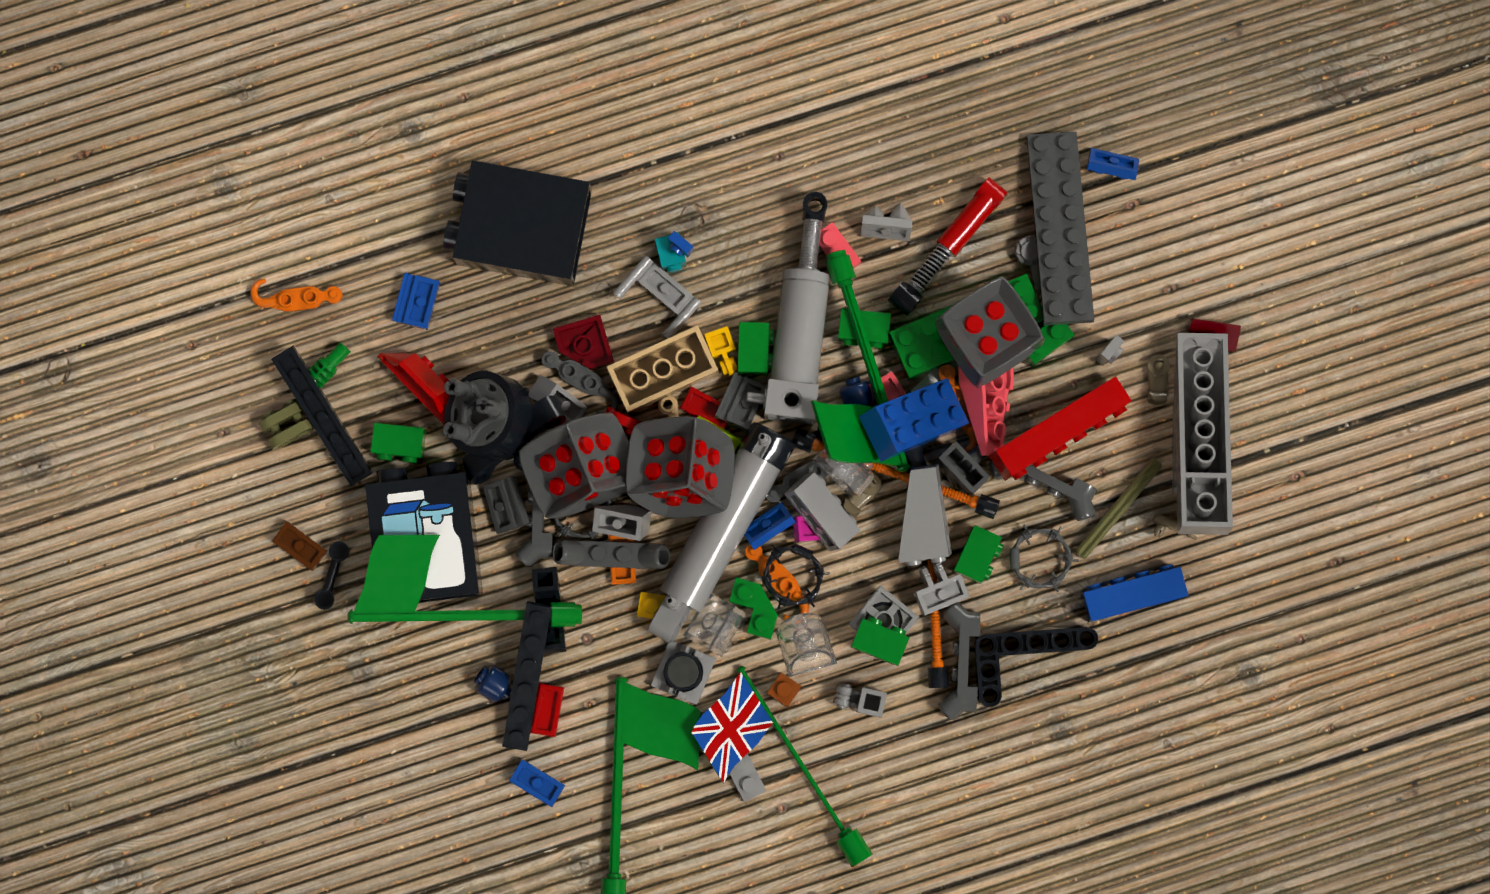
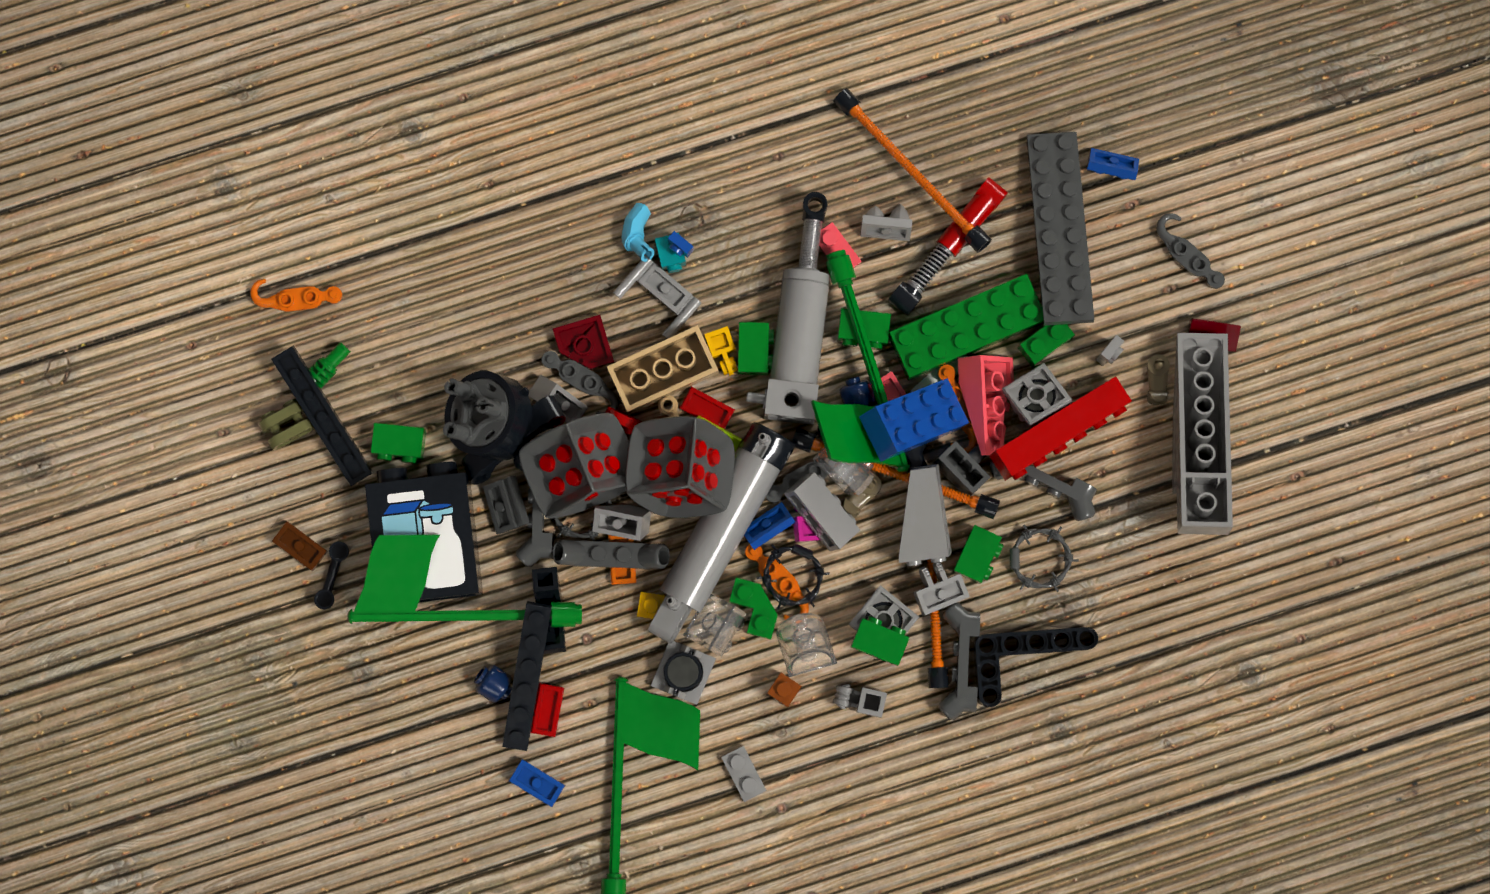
(416, 301): blue plate -> none
(420, 379): red wedge -> none
(519, 222): black brick -> none
(634, 232): none -> medium azure arm
(734, 407): dark grey plate -> none
(737, 726): flag -> none
(850, 105): none -> orange hose
(989, 331): dark grey piece -> none
(1027, 255): light grey piece -> none
(1038, 397): none -> light grey piece
(1118, 508): olive axle -> none
(1134, 594): blue brick -> none
(1166, 523): dark tan piece -> none
(1187, 254): none -> dark grey piece

